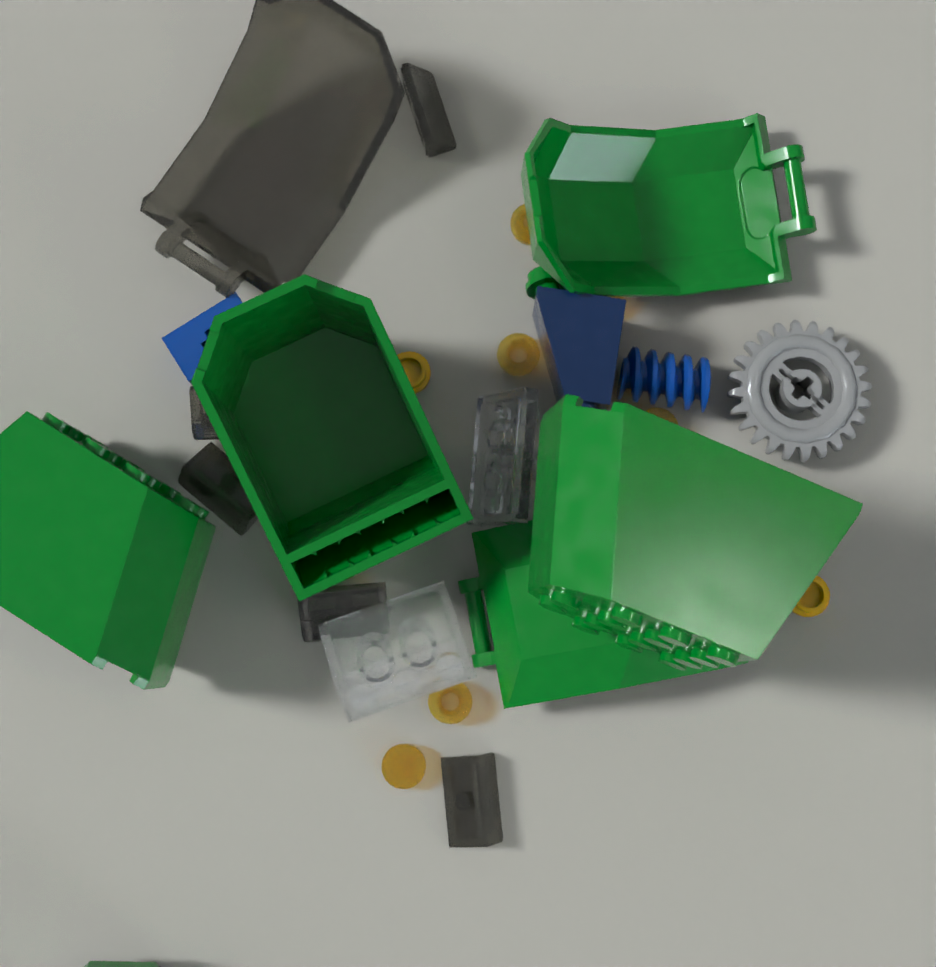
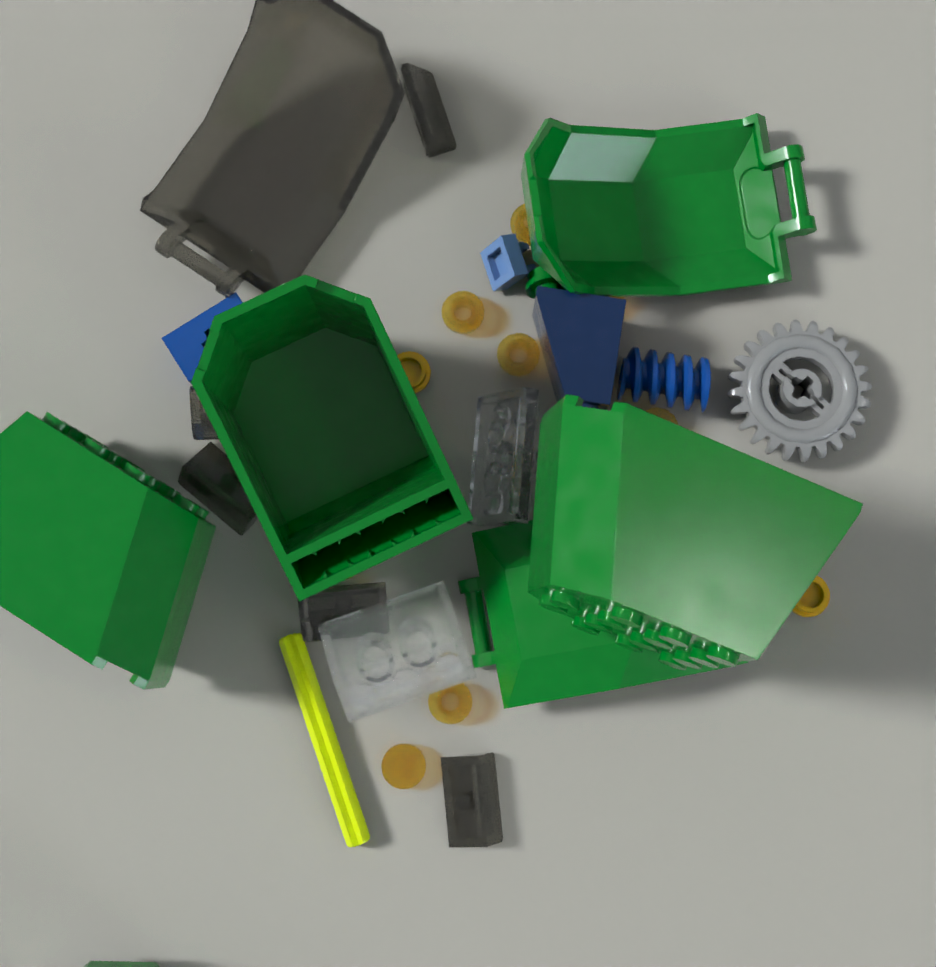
(324, 740): none -> neon yellow axle
(458, 300): none -> clear yellow plate
(505, 262): none -> medium blue tile

